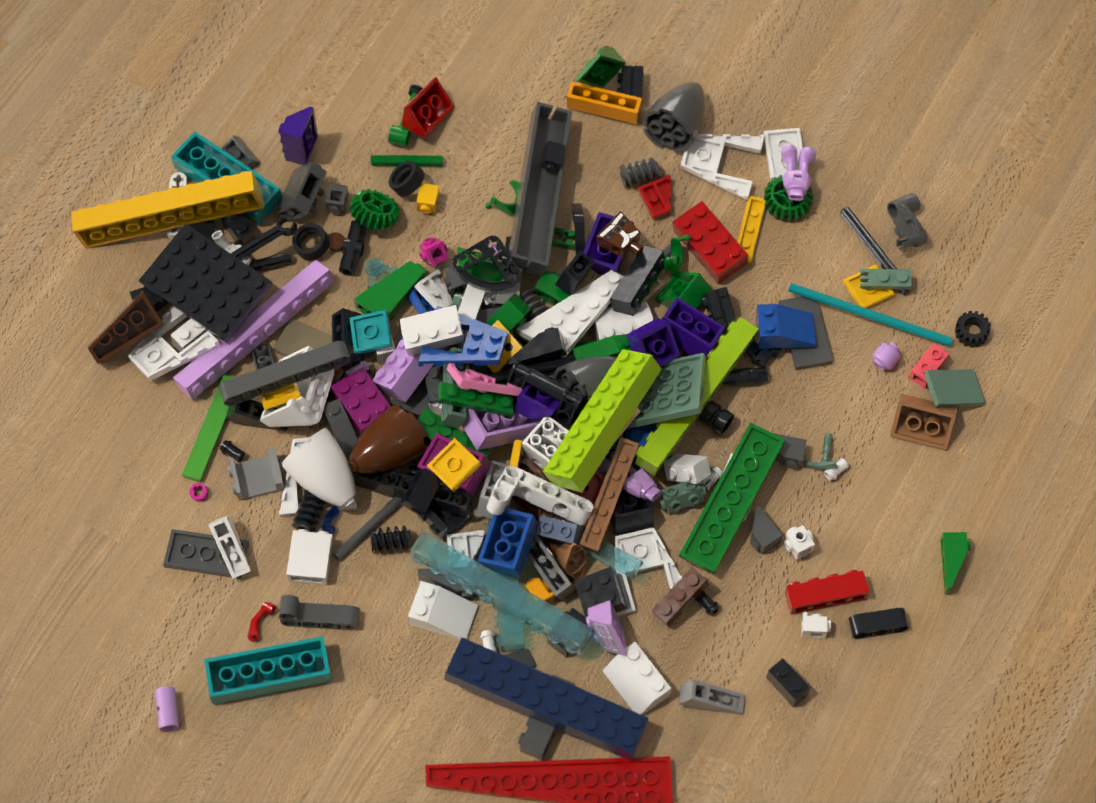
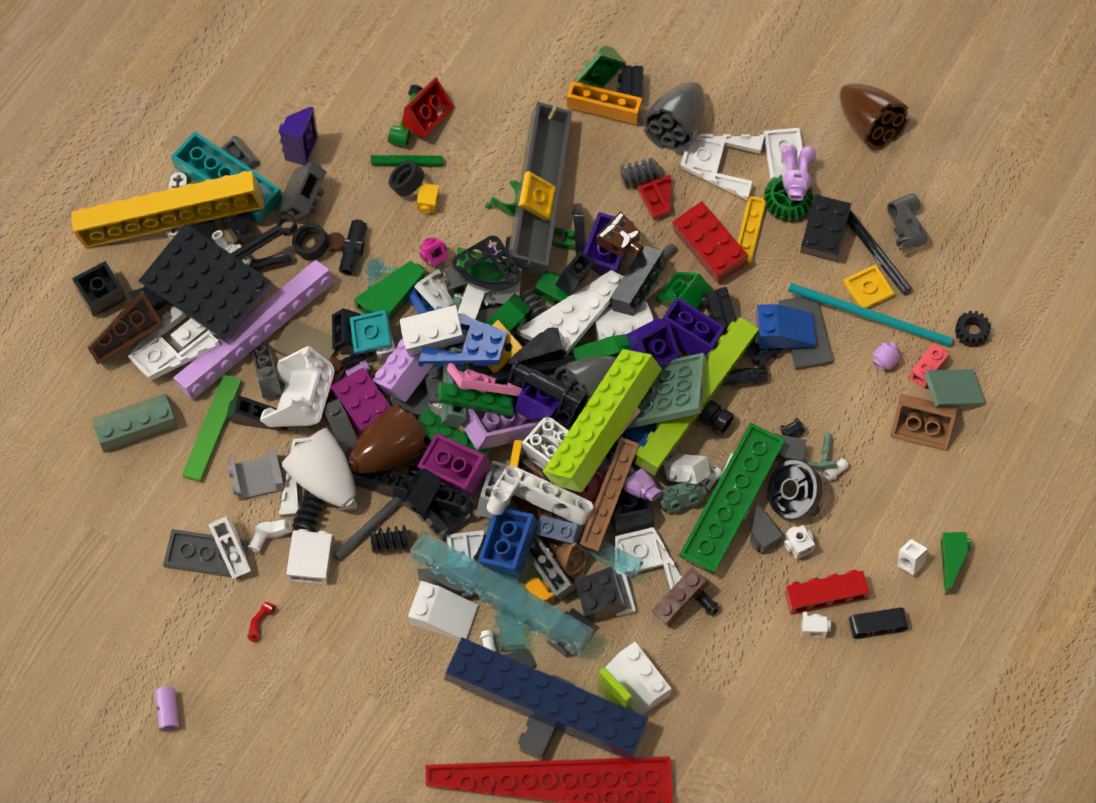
(99, 288): none -> black brick
(134, 423): none -> sand green slope
(198, 486): dark pink bush -> none
(231, 450): black pin -> none
(267, 670): teal brick -> none
(269, 530): none -> white arm
(280, 396): yellow tile -> none
(284, 373): dark grey beam -> none
(315, 615): dark grey beam -> none
(328, 518): clear blue arm -> none
(336, 198): dark grey brick -> none
(374, 210): green gear -> none
(454, 465): yellow tile -> none
(537, 196): none -> yellow tile
(552, 156): black brick -> none
(607, 628): lavender slope -> none
(612, 689): none -> lime tile
(677, 254): green helmet -> none
(710, 698): light grey slope -> none
(788, 682): black brick -> none
(793, 428): none -> black bush
(808, 491): none -> black piece
(825, 228): none -> black brick
(873, 114): none -> reddish brown cylinder
(885, 279): sand green hinge -> none
(912, 557): none -> white brick

